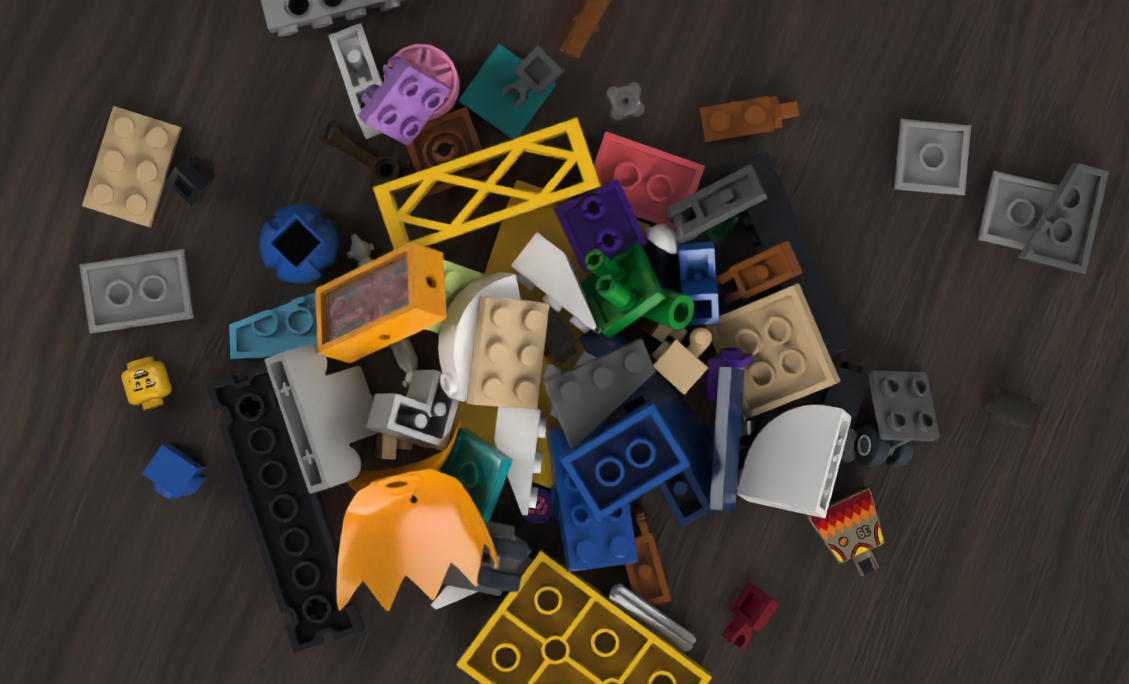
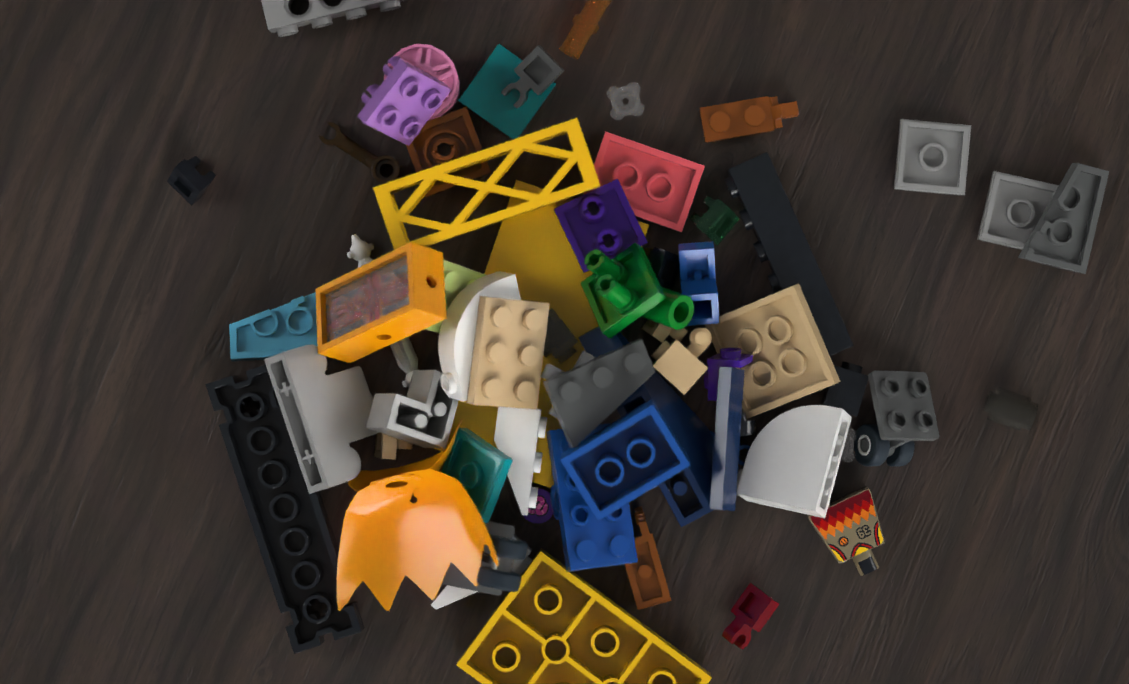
(132, 166): tan plate -> none
(137, 291): light grey tile -> none
(146, 383): yellow head -> none
(175, 472): blue brick -> none
(314, 264): blue piece -> none
(357, 68): white slope -> none
(553, 273): white slope -> none
(651, 618): light grey axle -> none
(663, 237): white animal -> none
(716, 203): dark grey plate -> none
(761, 272): dark orange hinge -> none

